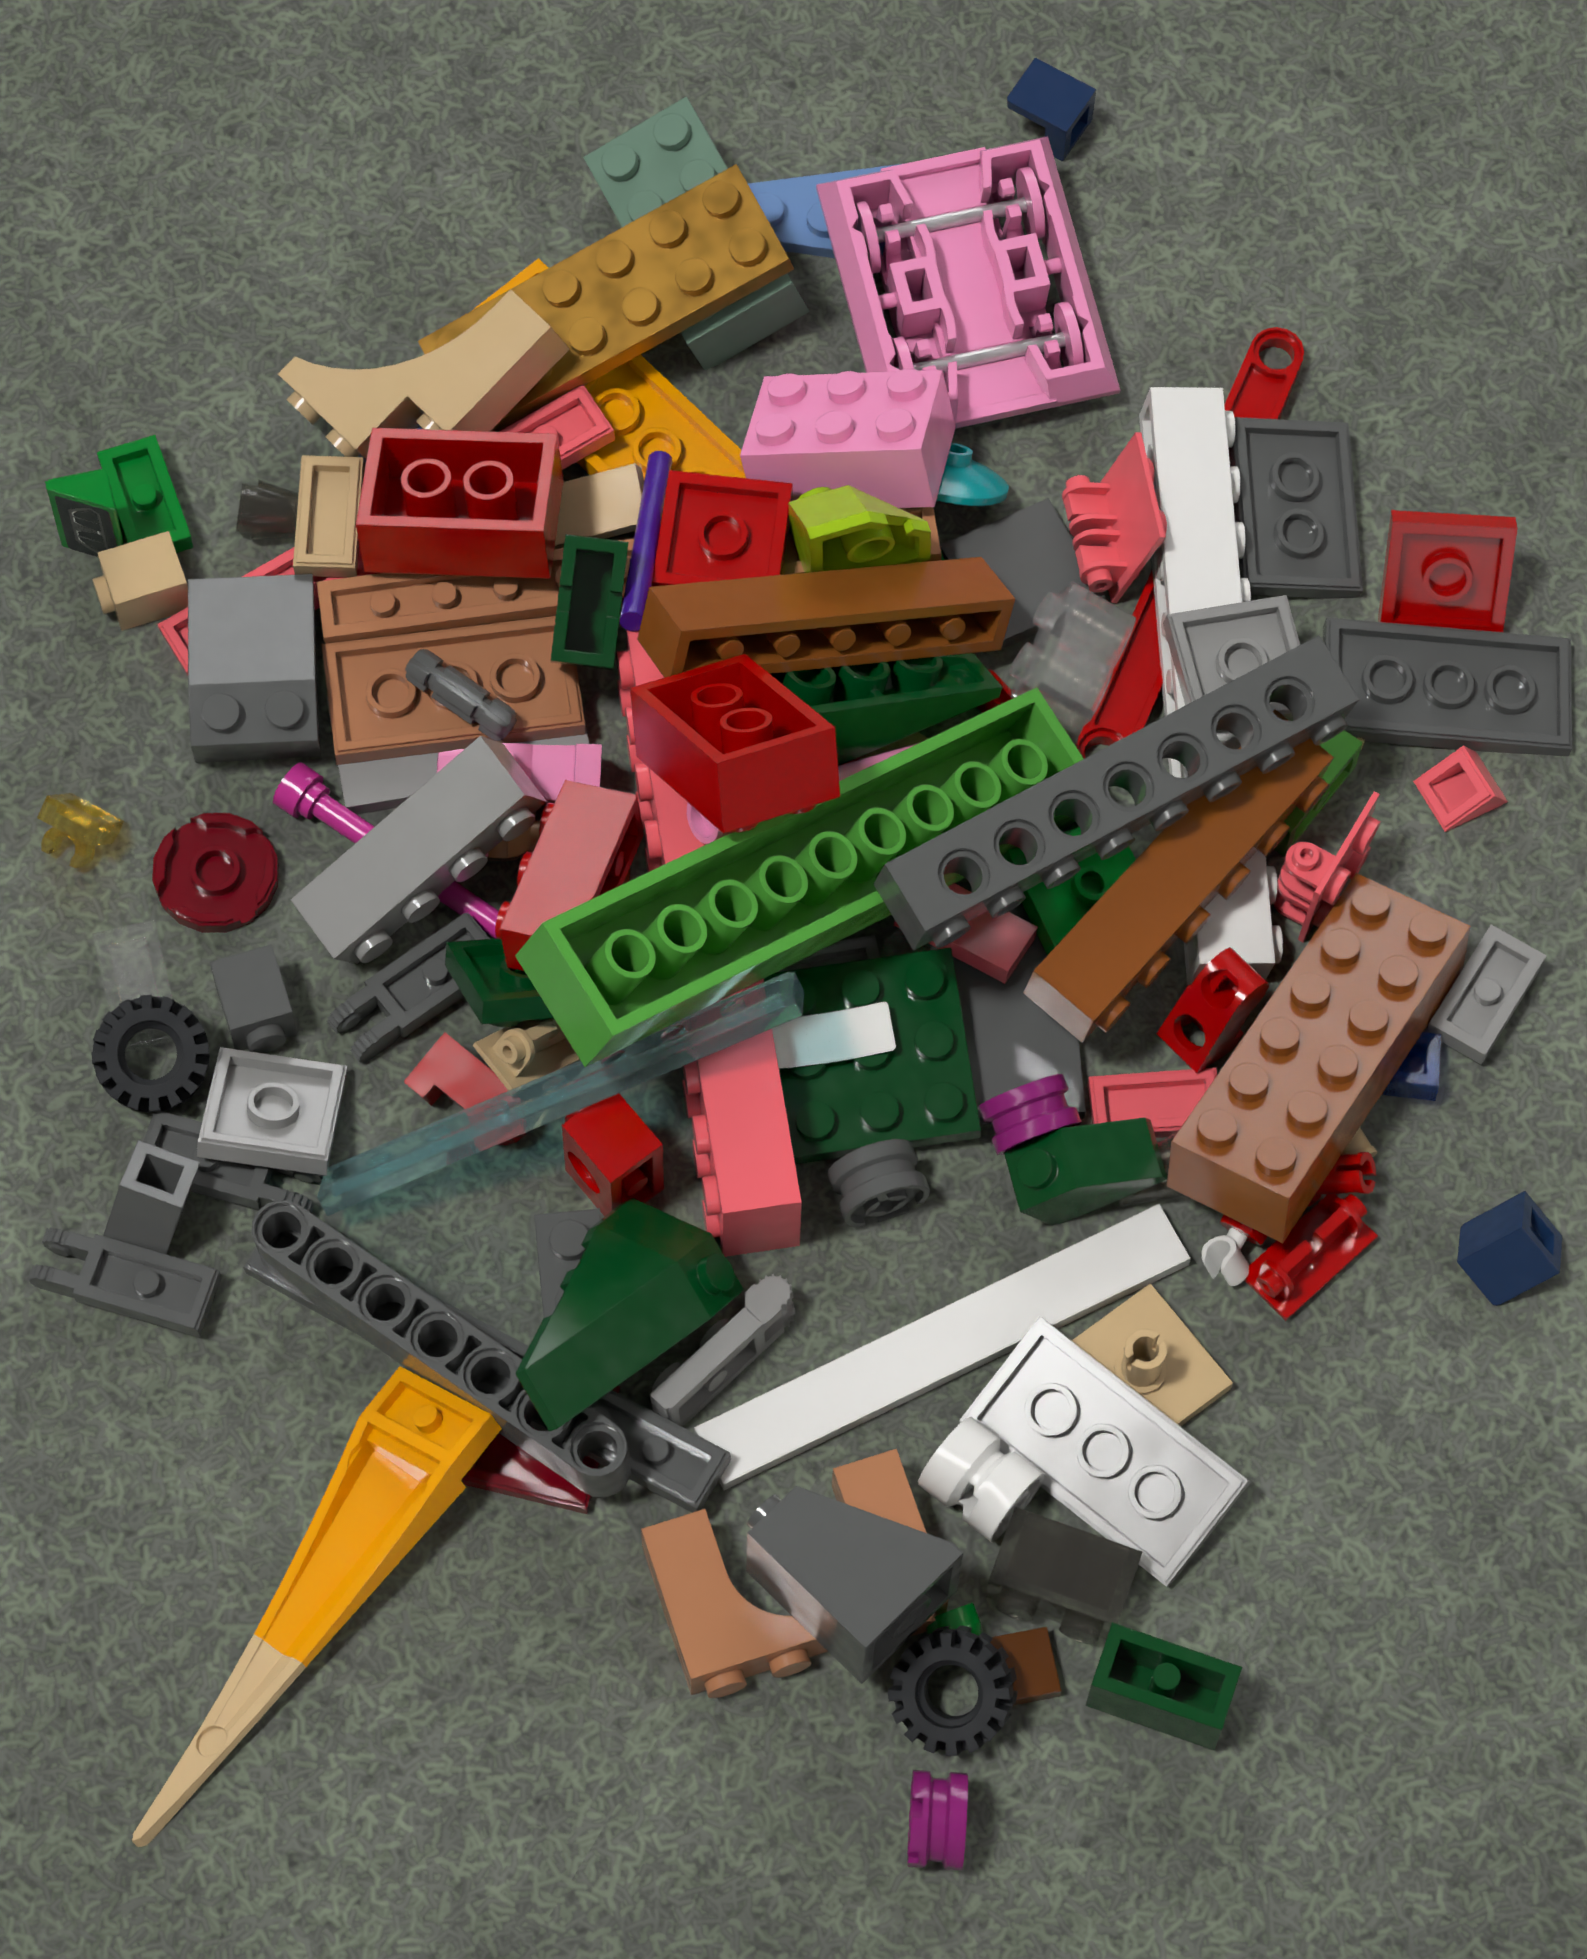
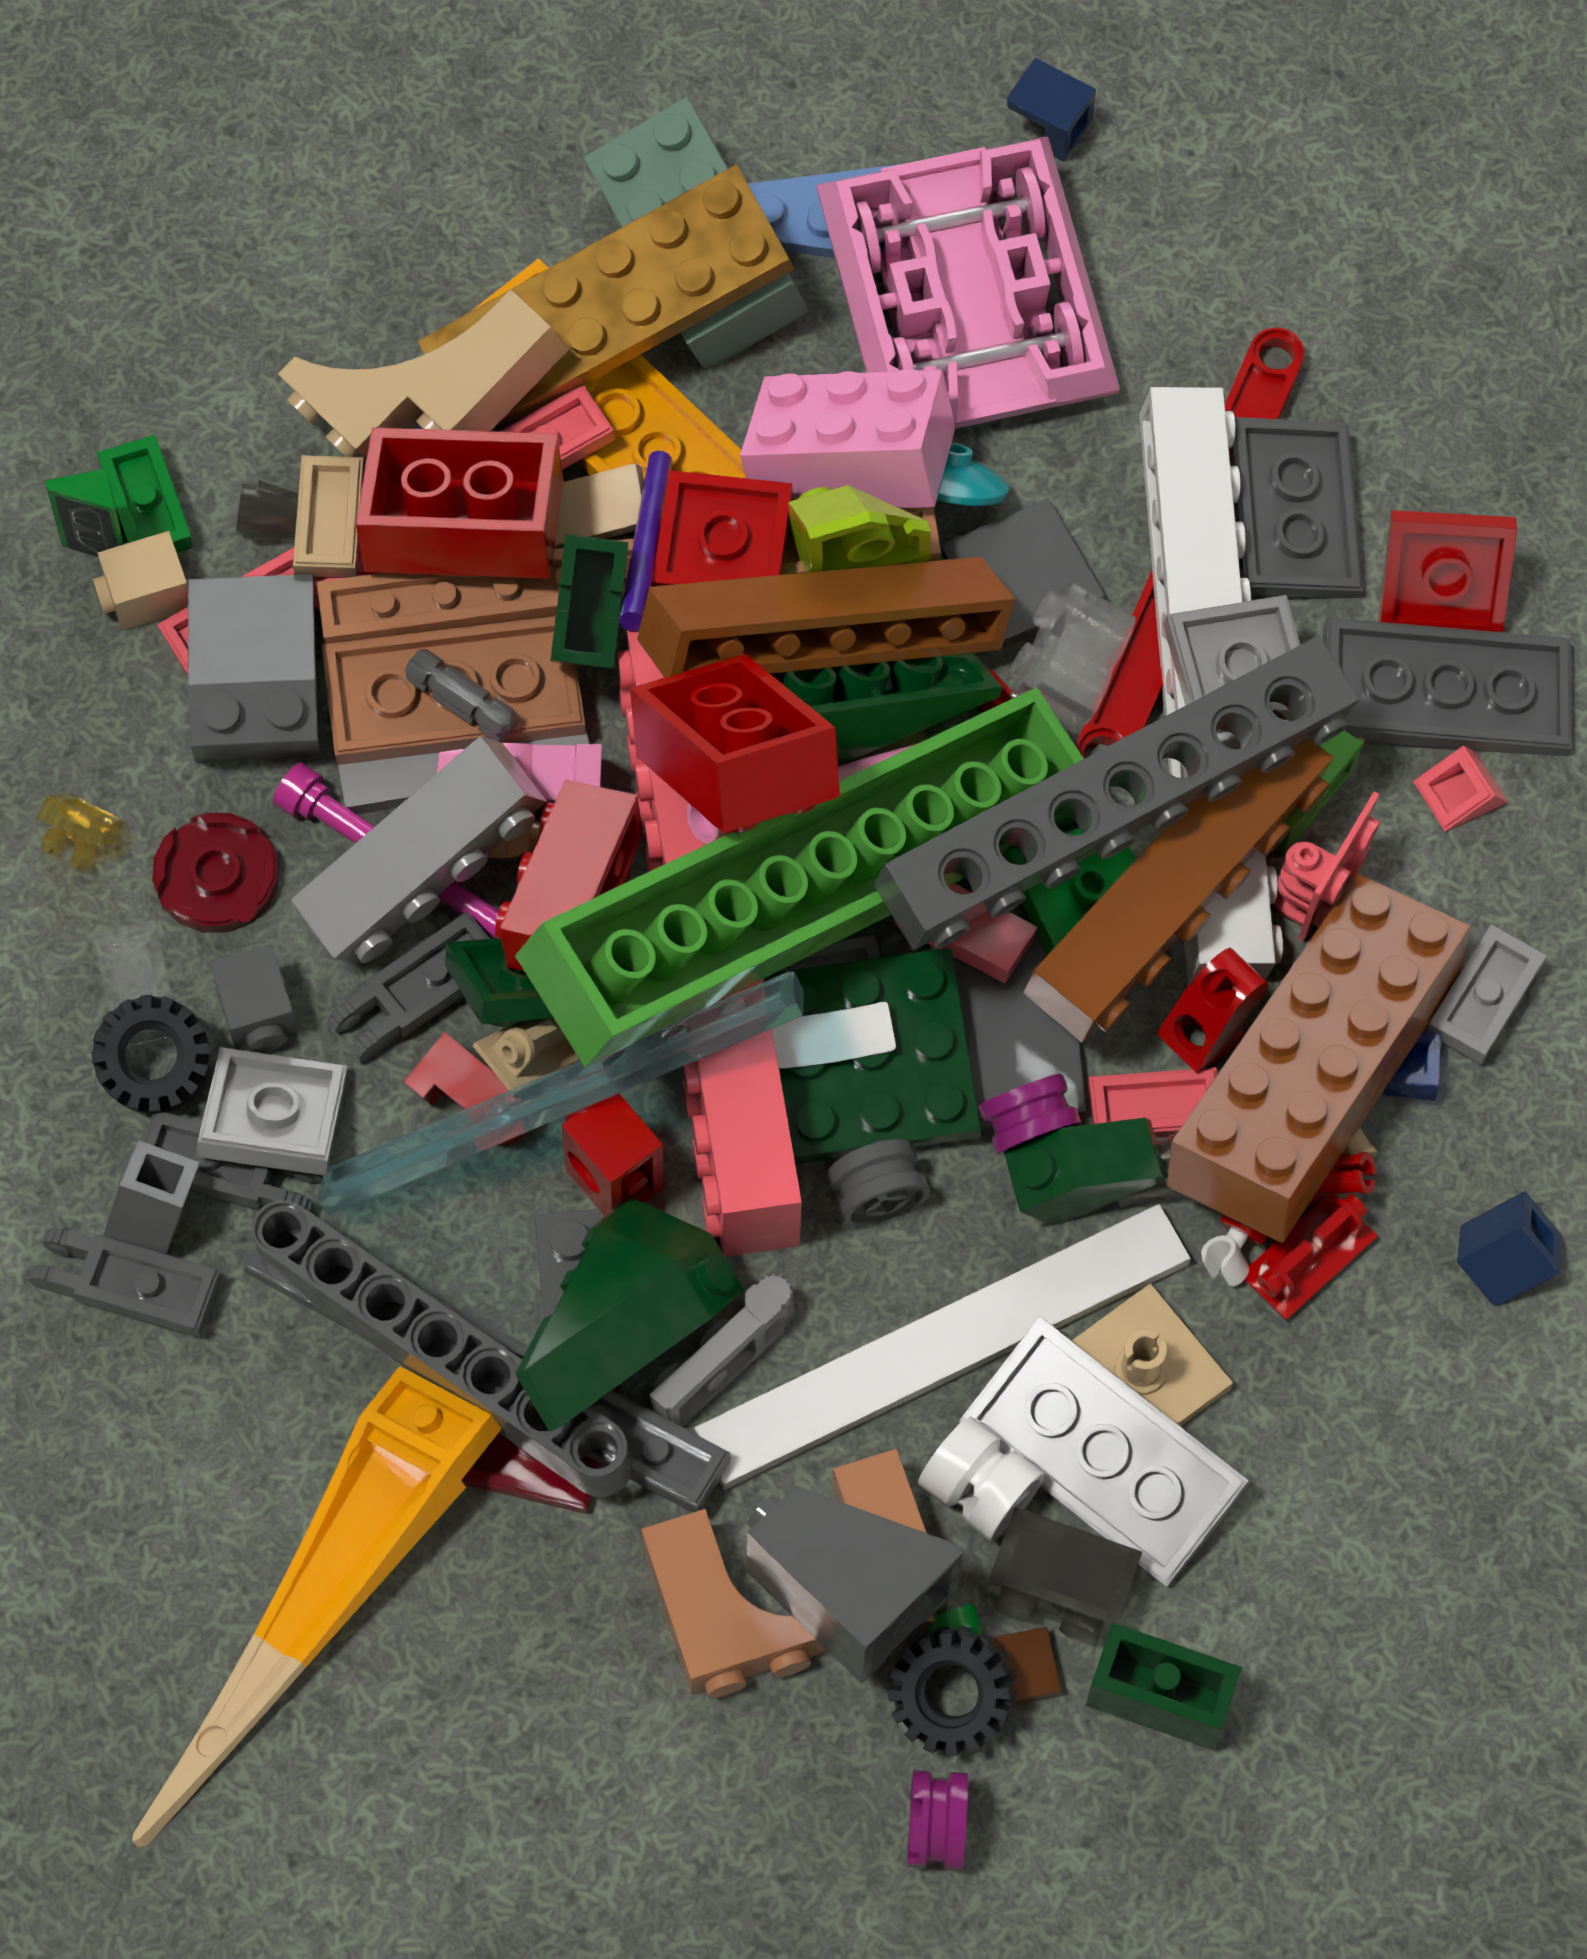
(1115, 521): coral hinge -> none

